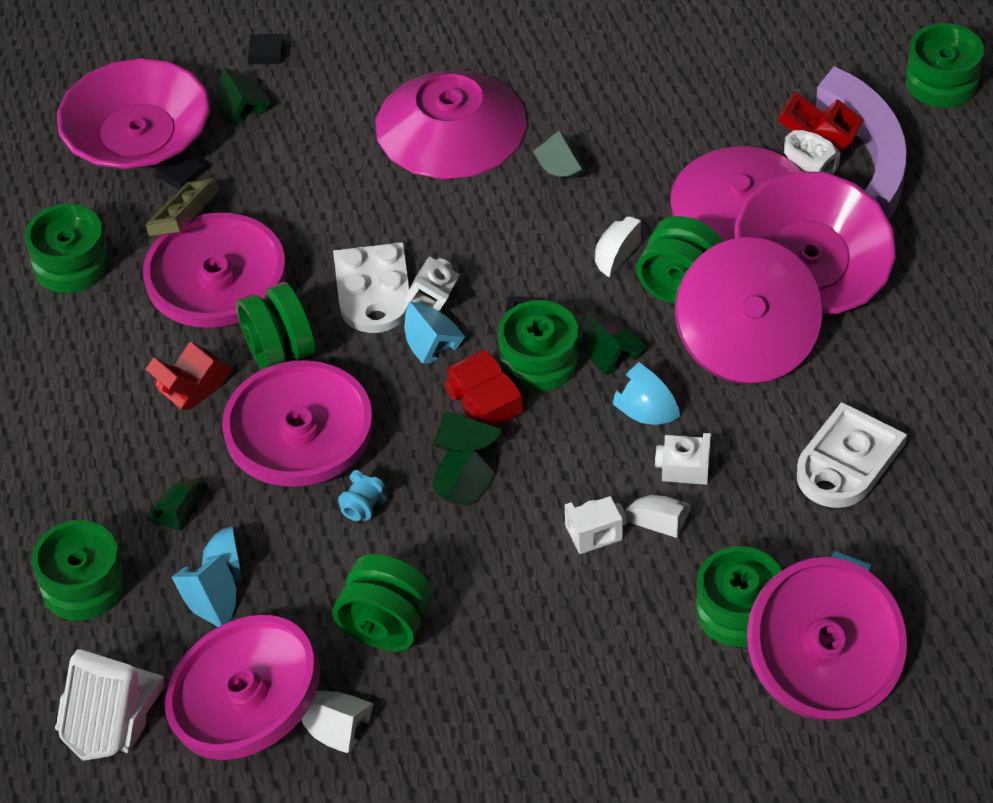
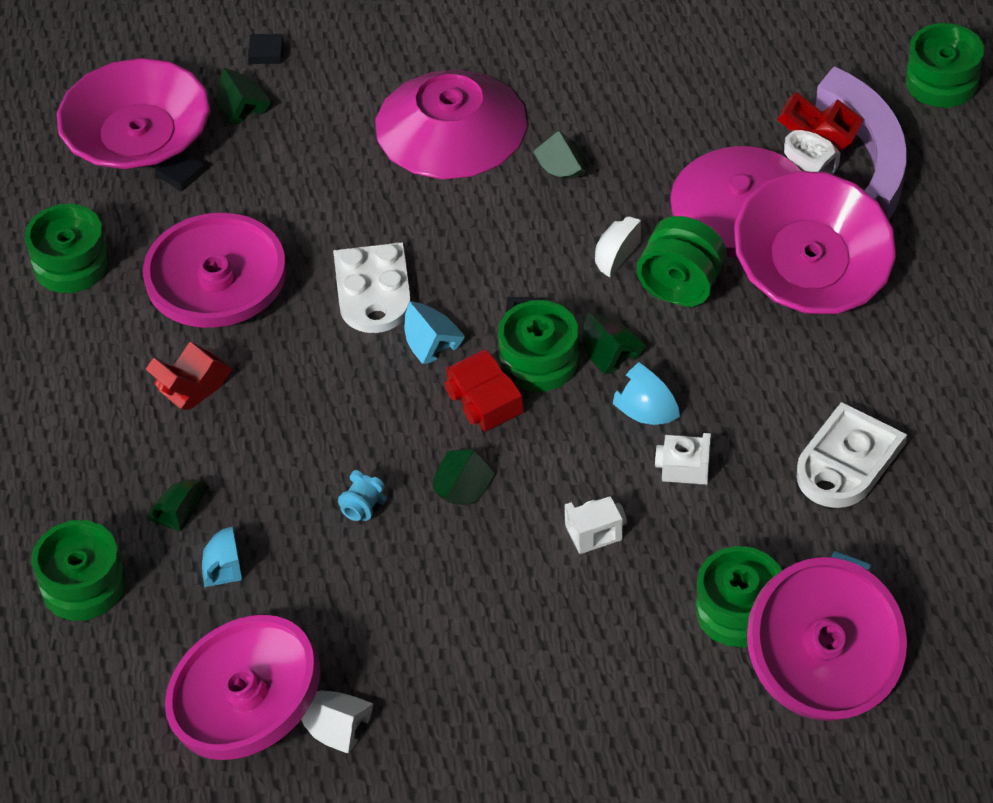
(104, 705): white piece -> none
(183, 207): olive tile -> none
(208, 590): medium azure brick -> none
(275, 326): green wheel -> none
(297, 423): dark pink dish -> none
(382, 602): green wheel -> none
(435, 279): white brick -> none
(462, 433): dark green brick -> none
(658, 514): white brick -> none
(748, 310): dark pink dish -> none

